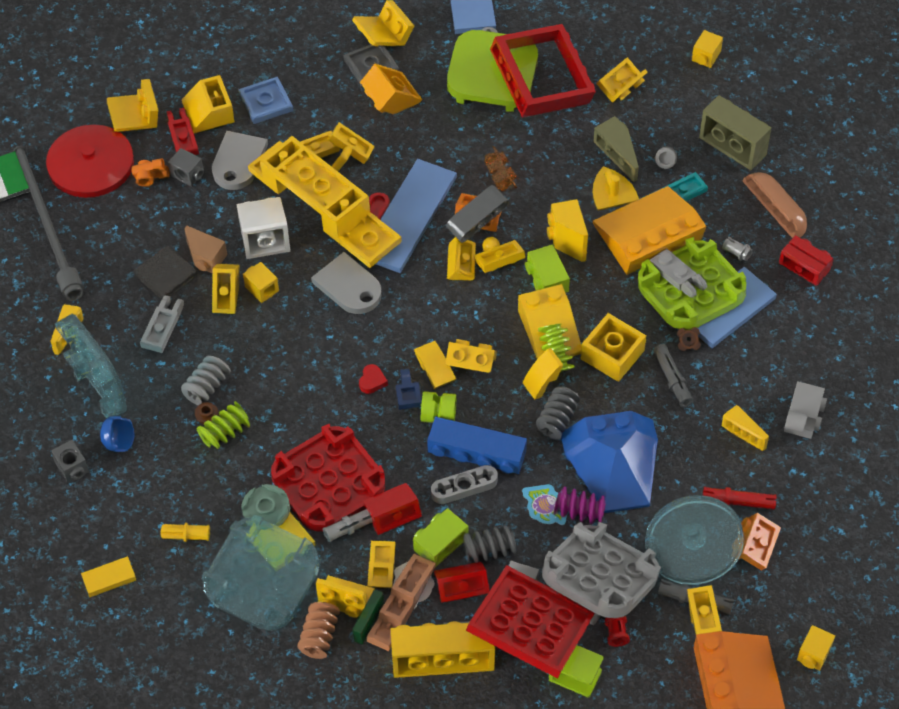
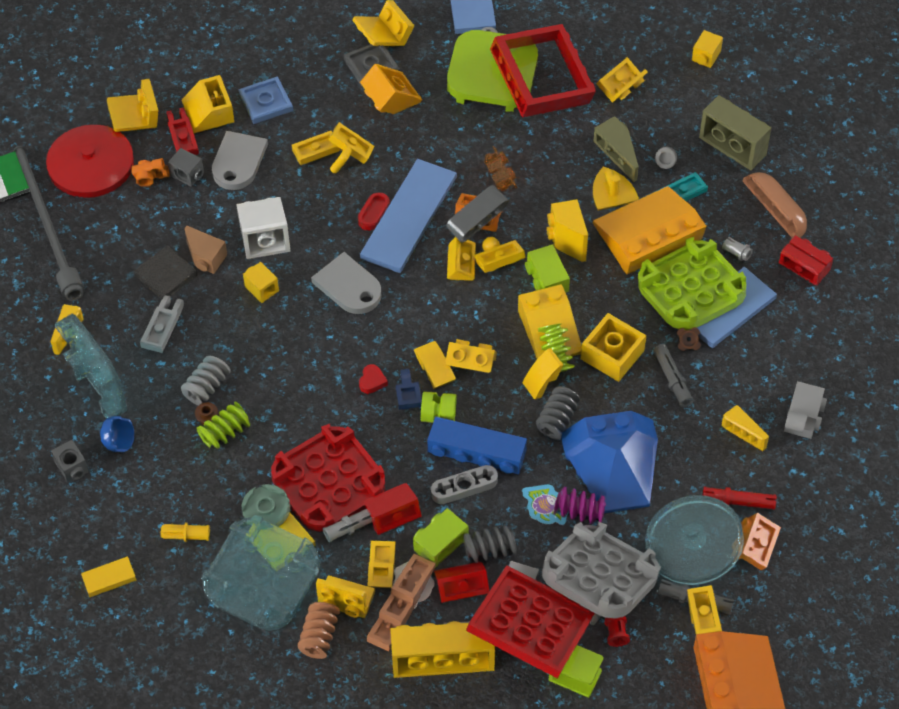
(225, 288): yellow slope -> none
(340, 202): yellow bracket -> none
(368, 616): dark green tile -> none
(678, 273): light grey hinge -> none
(815, 648): yellow brick -> none

